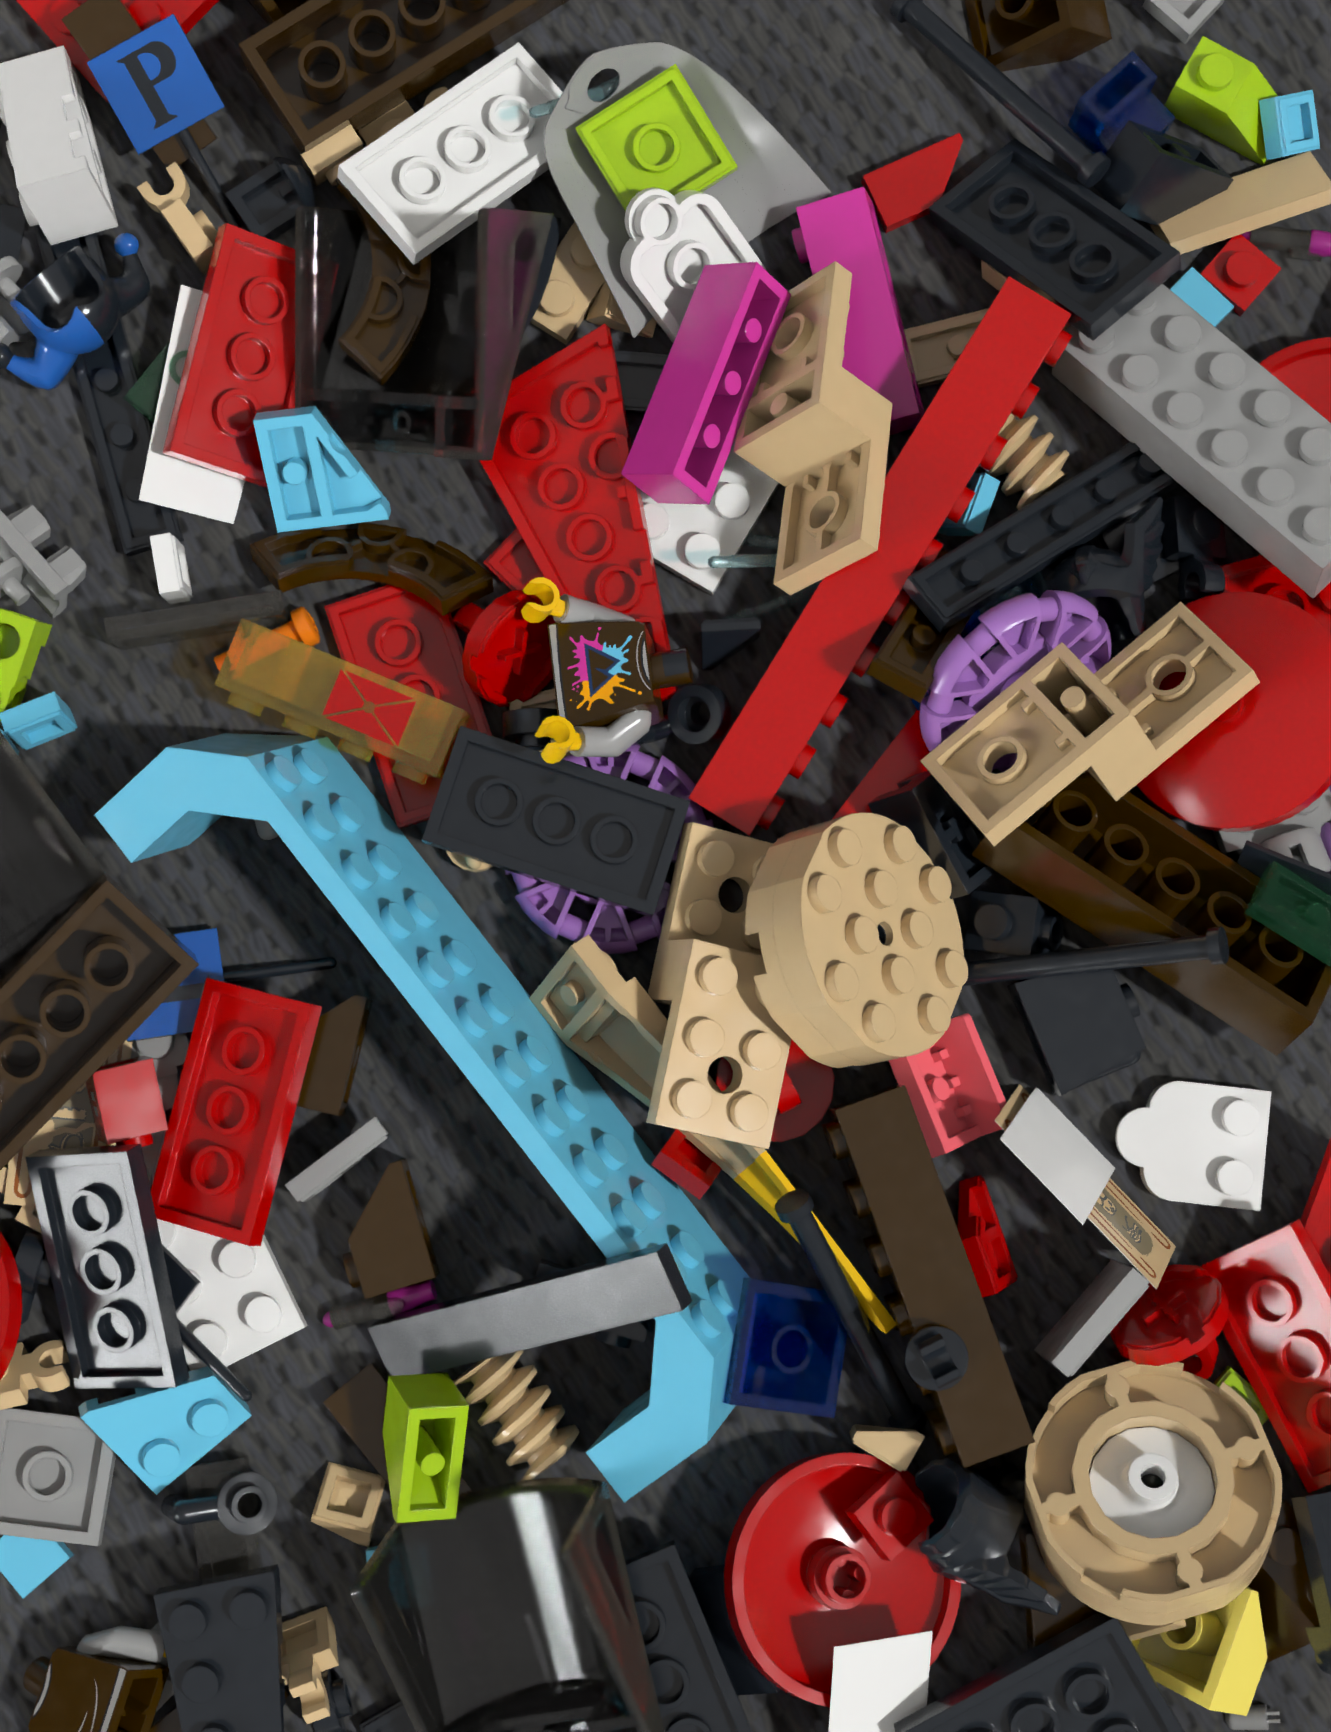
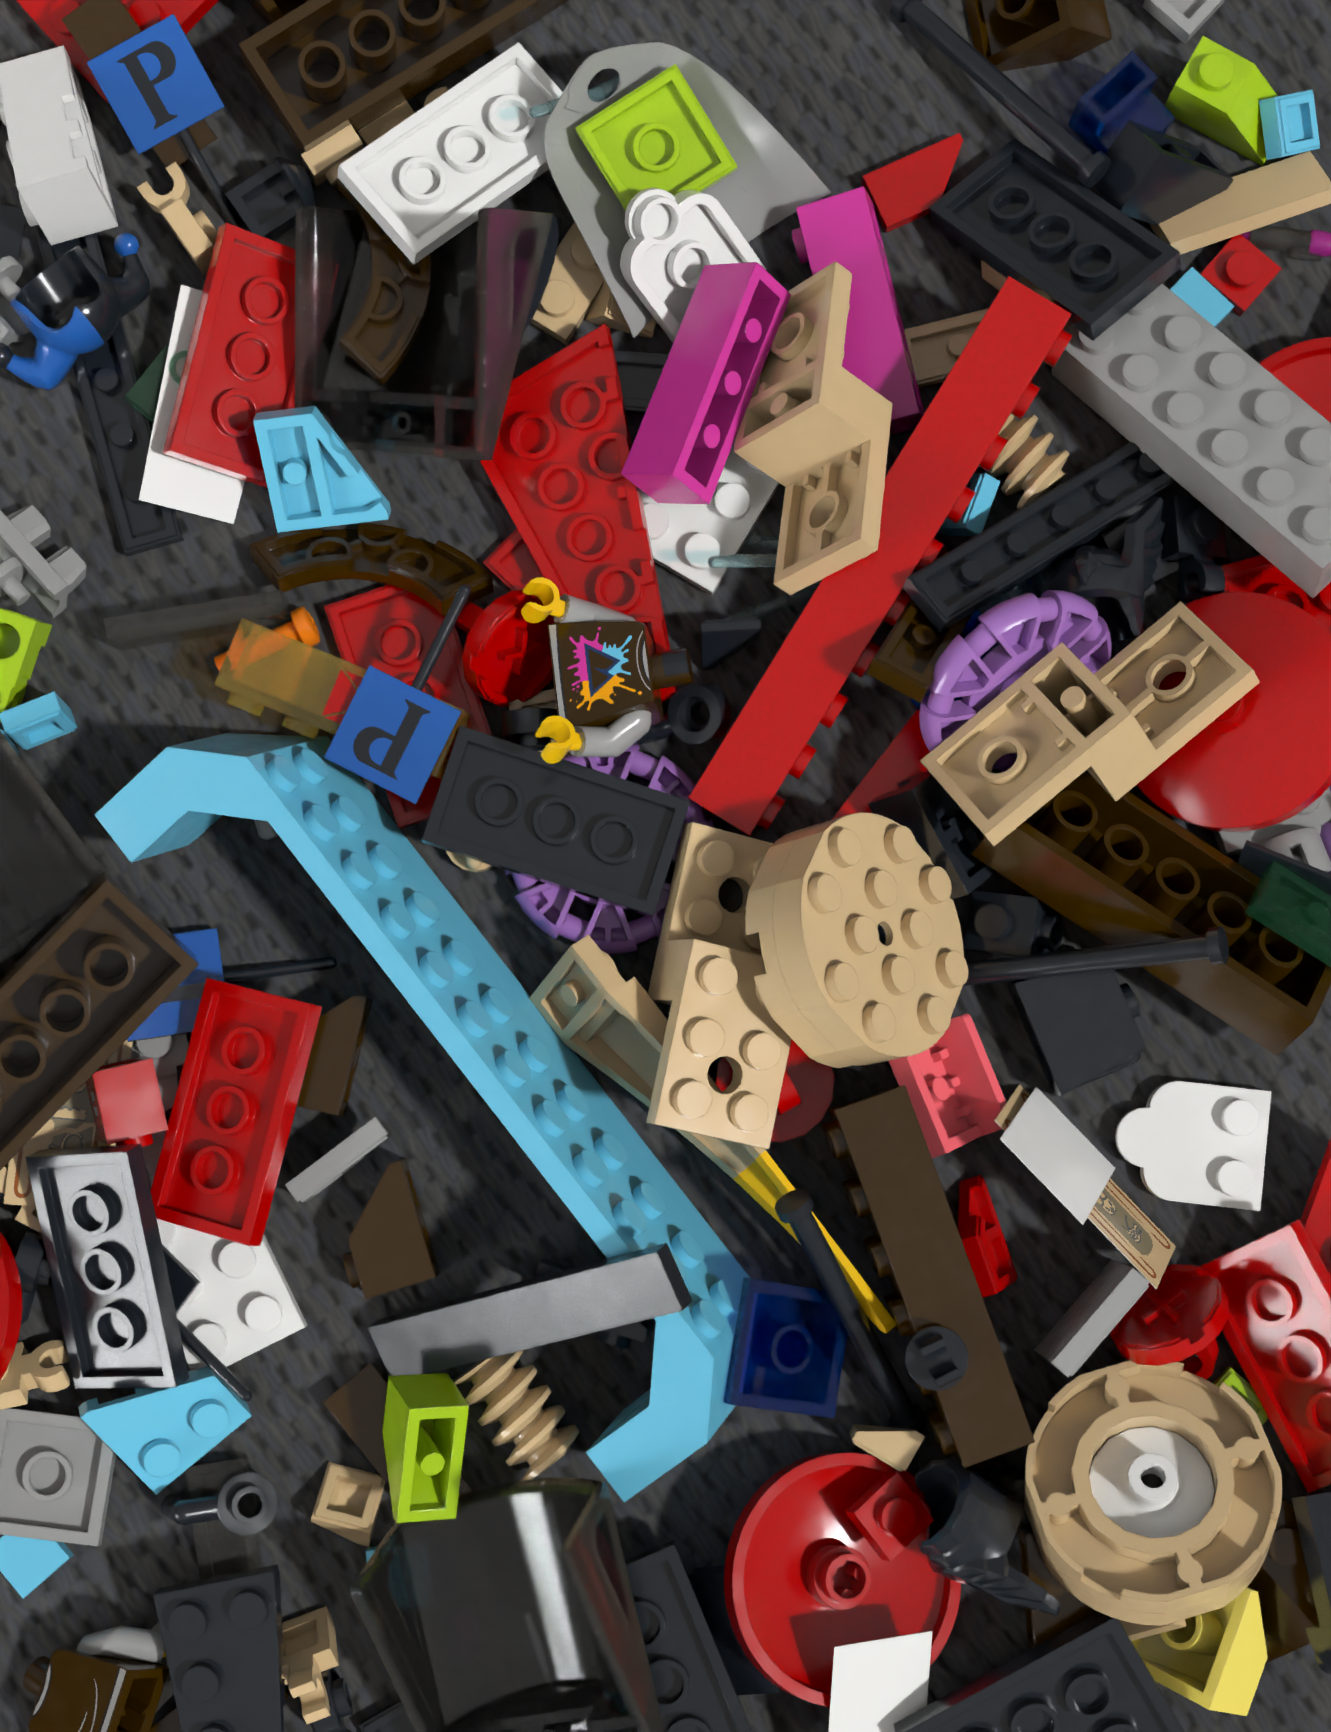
(171, 568): white tile -> none
(379, 1306): clear smoke piece -> none
(396, 729): none -> blue piece
(686, 1165): red plate -> none
(1255, 1720): light grey piece -> none

